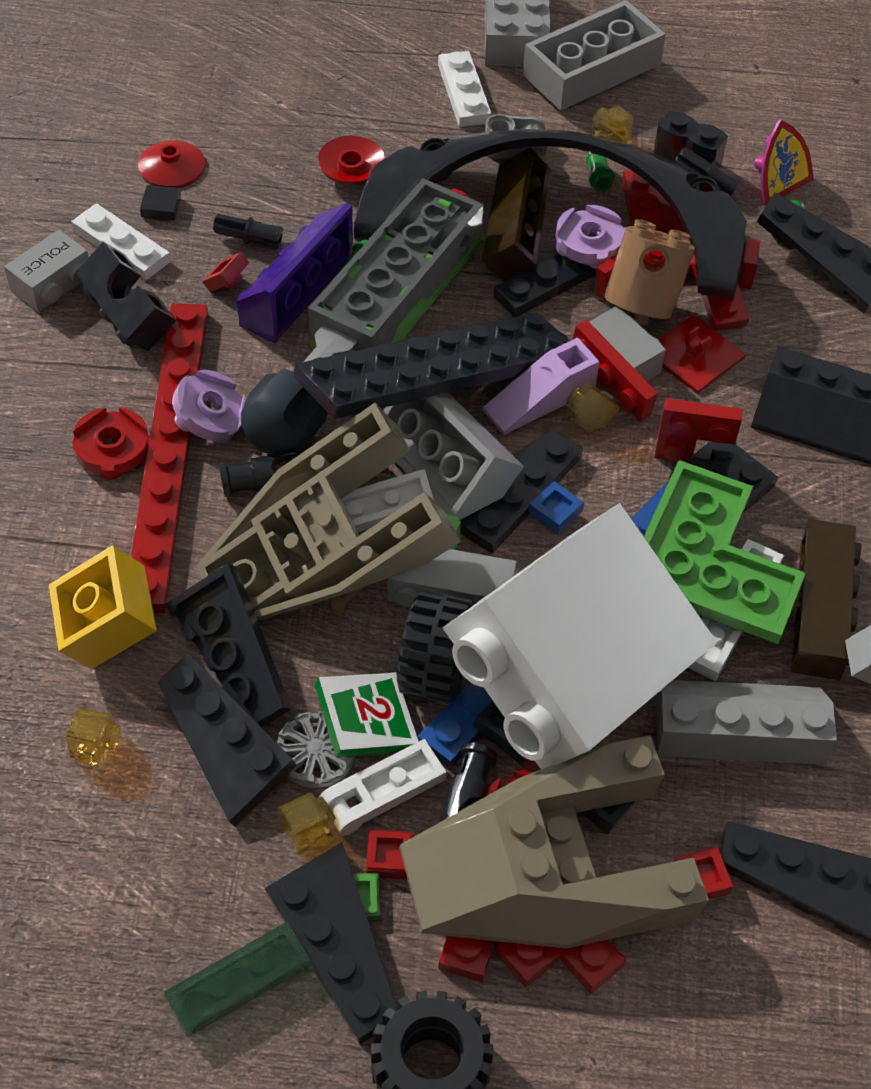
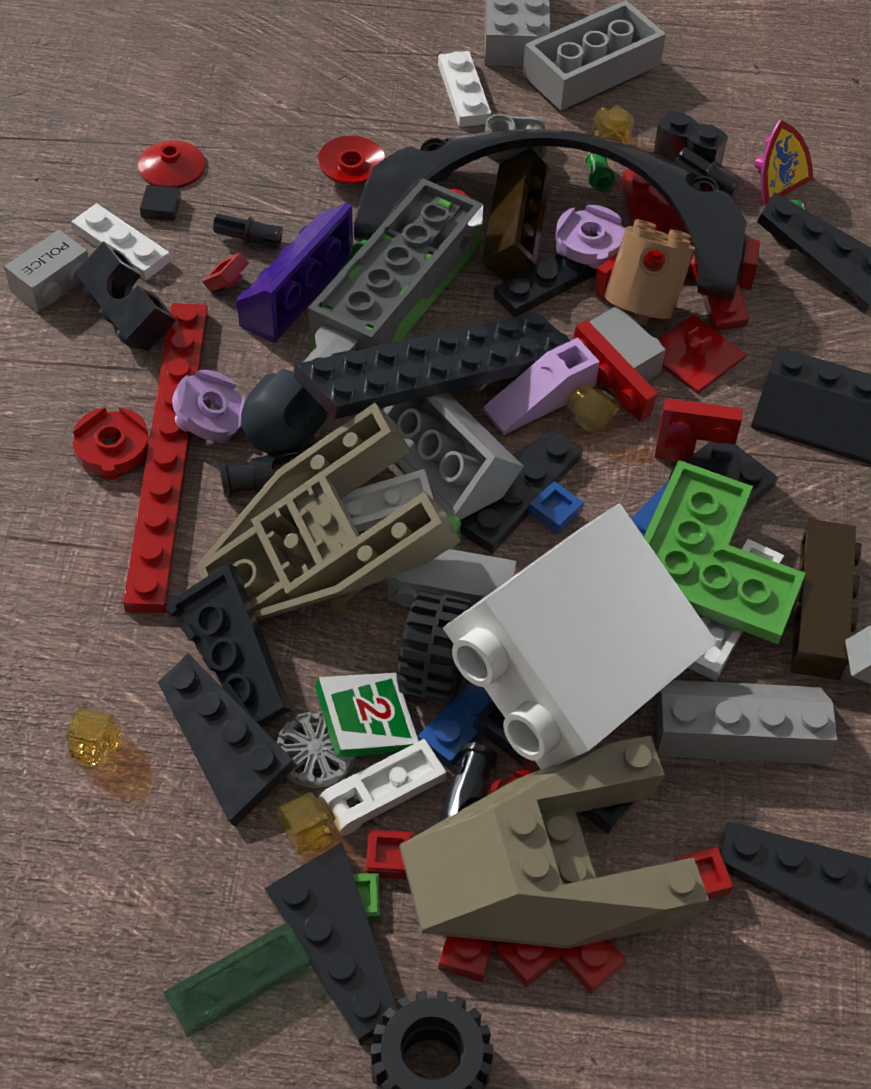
(102, 607): yellow brick -> none

